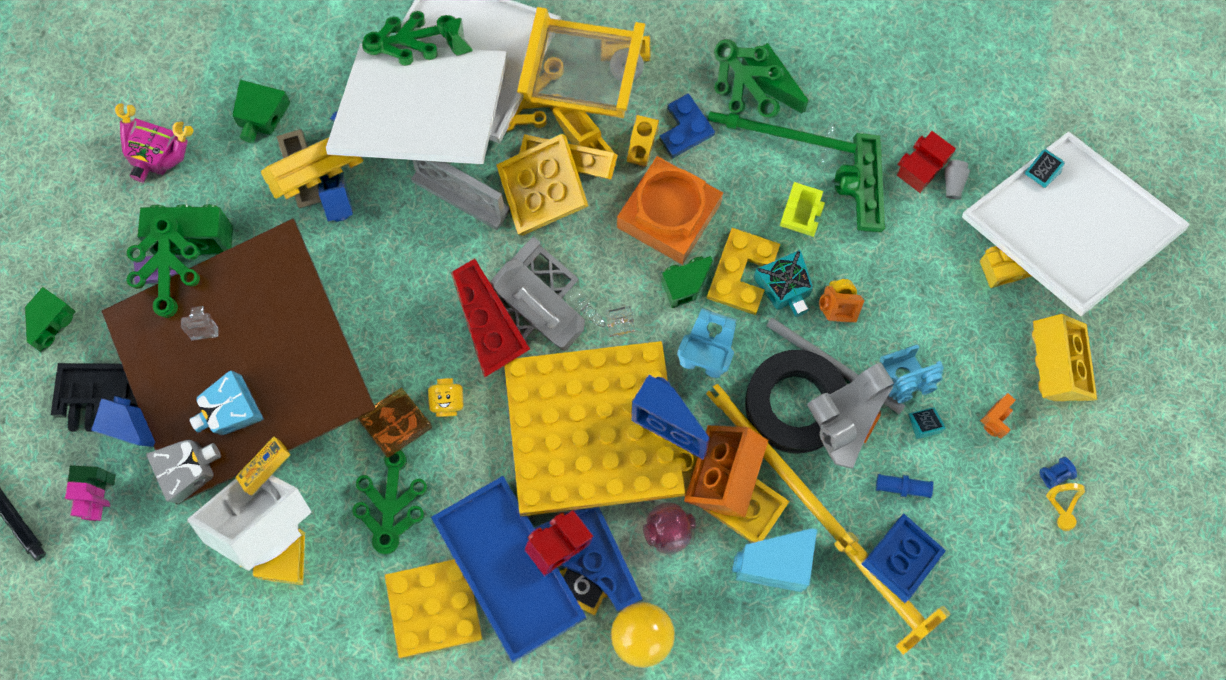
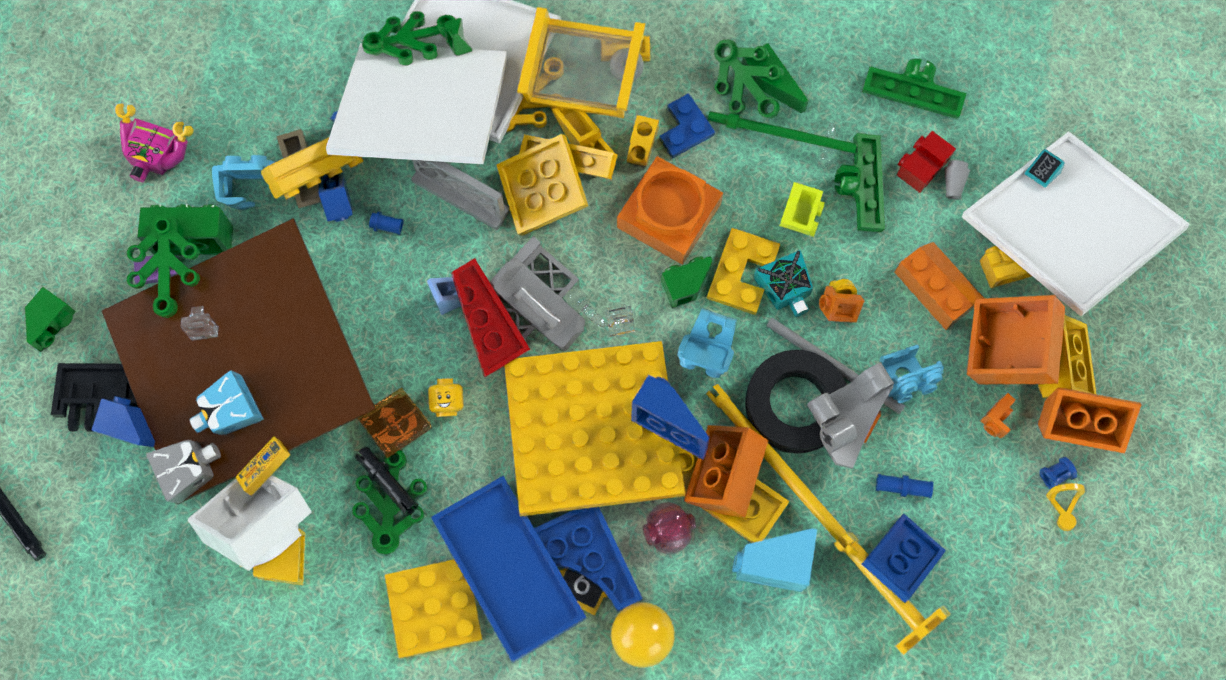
(87, 490): dark pink hips -> none
(232, 169): none -> medium azure piece
(258, 109): green torso -> none
(379, 472): none -> black pin
(385, 223): none -> blue pin
(444, 294): none -> light blue slope
(558, 543): red brick -> none
(915, 89): none -> green plate
(926, 423): slope -> none
(938, 284): none -> orange slope
(1016, 340): none -> orange container
(1088, 419): none -> orange slope

